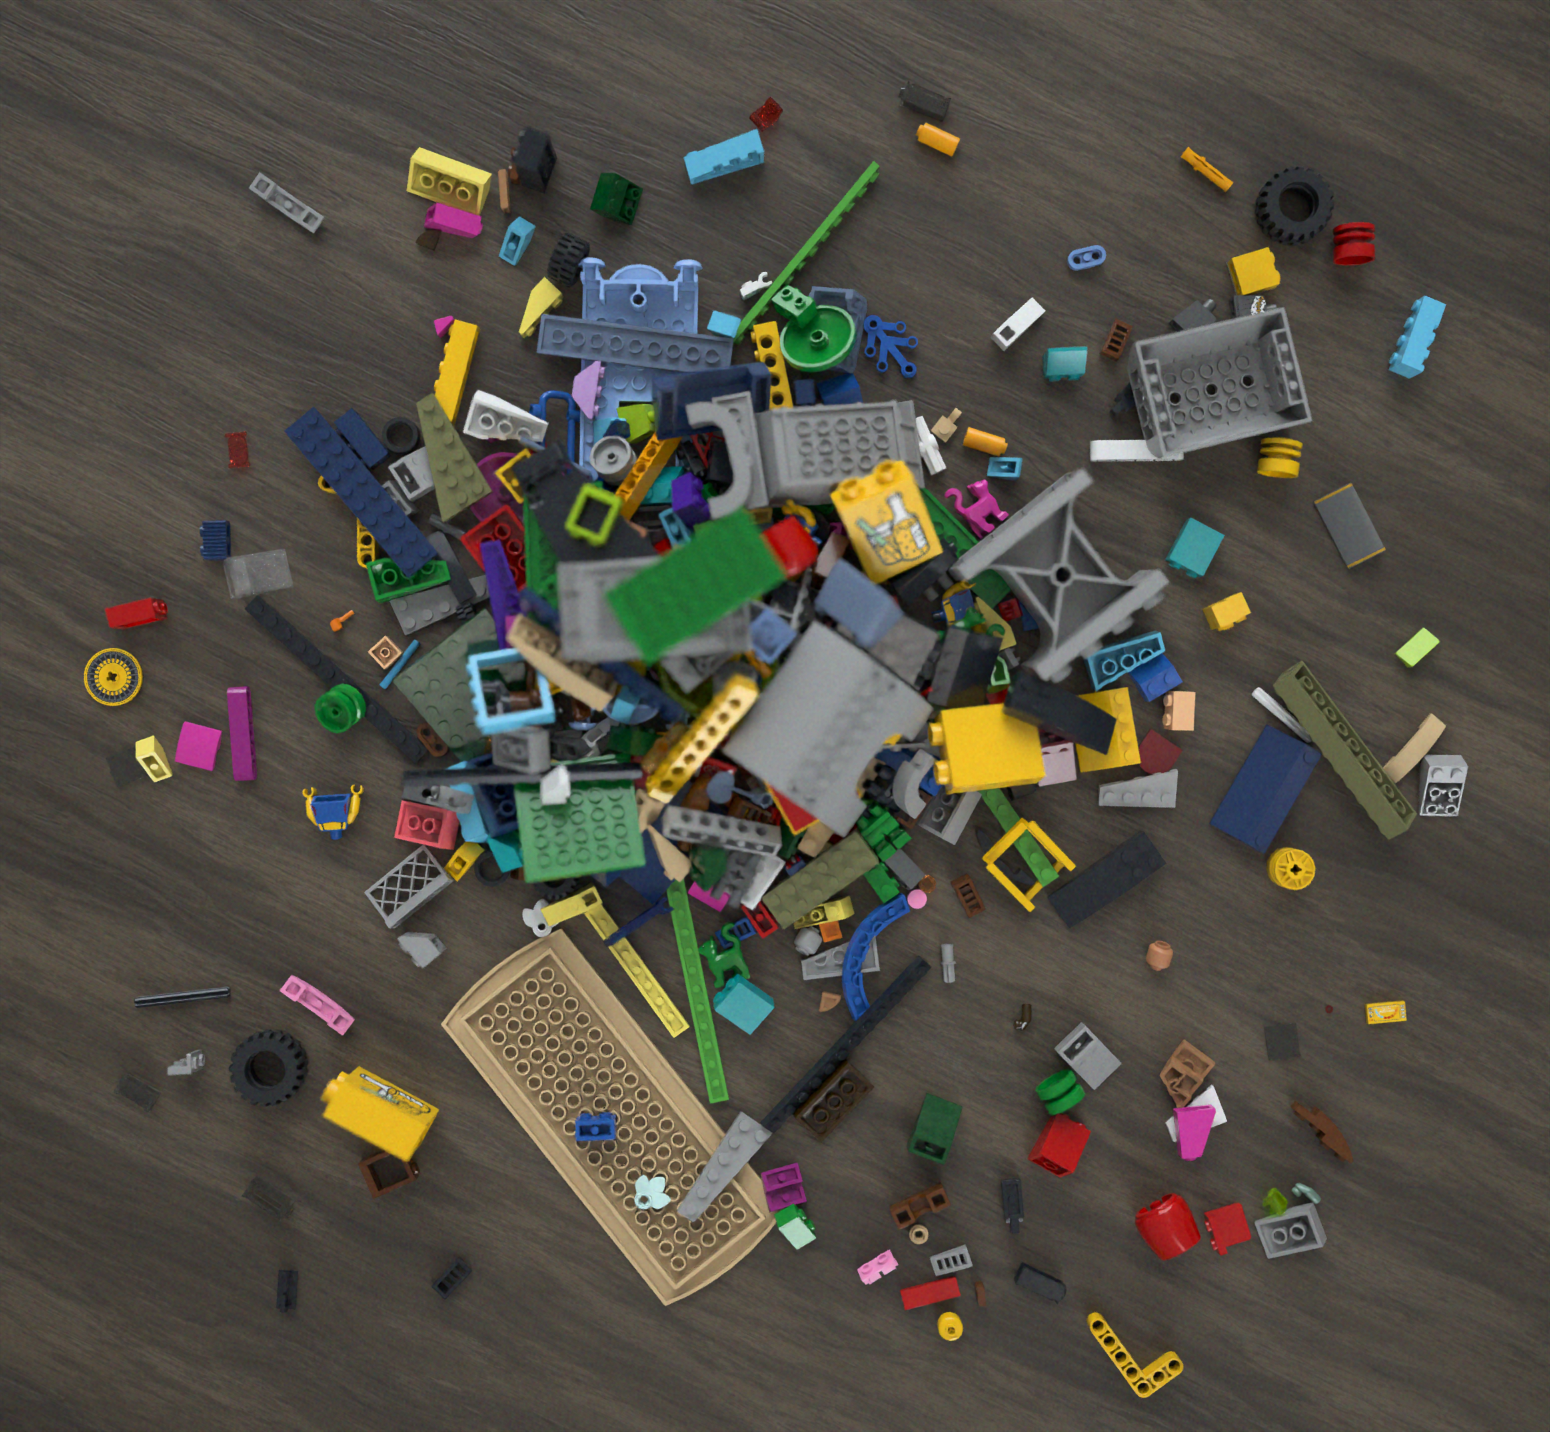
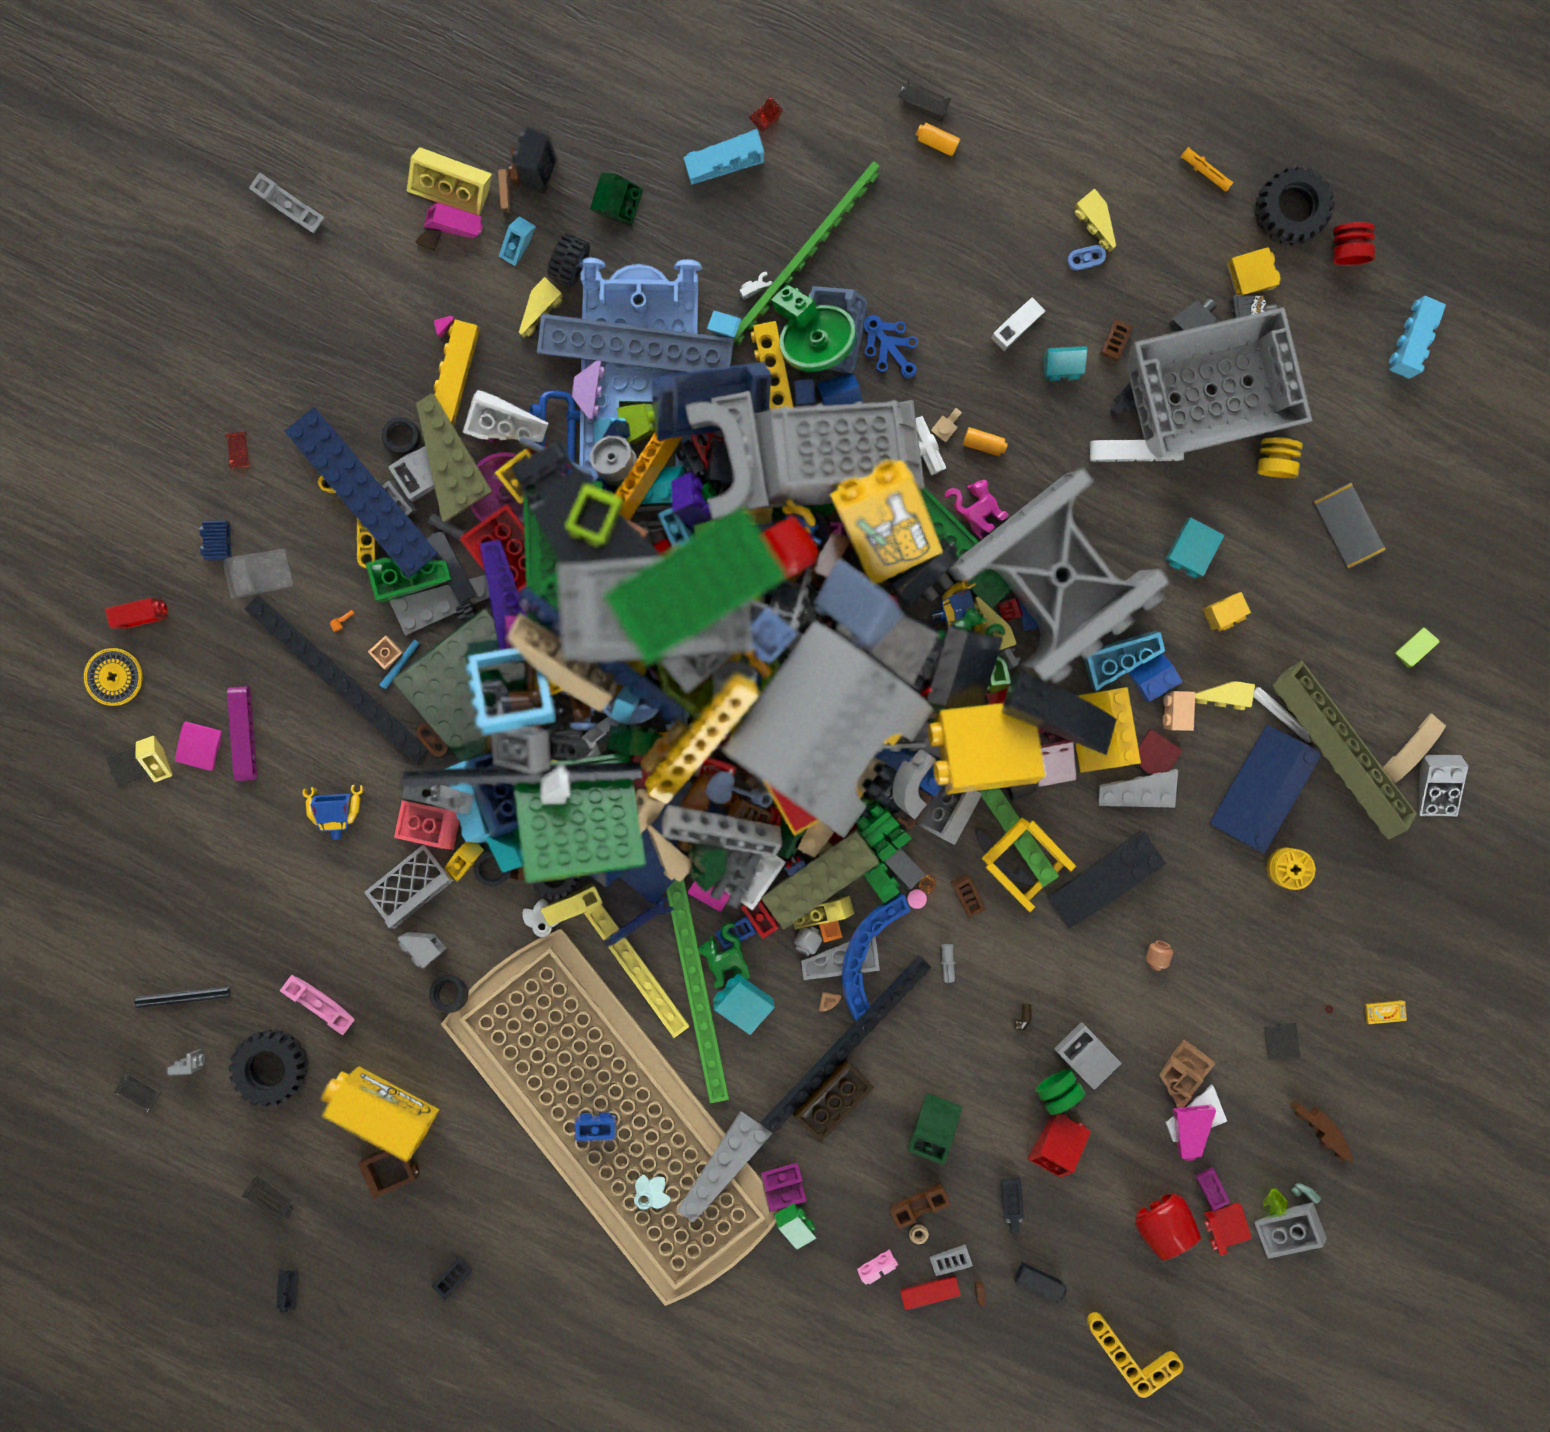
(340, 708): green wheel -> none
(361, 439): dark blue brick -> none
(435, 990): none -> black tyre
(950, 1326): yellow head -> none
(1004, 468): medium azure slope -> none
(1096, 216): none -> light yellow slope
(1212, 1189): none -> magenta plate
(1231, 693): none -> light yellow slope

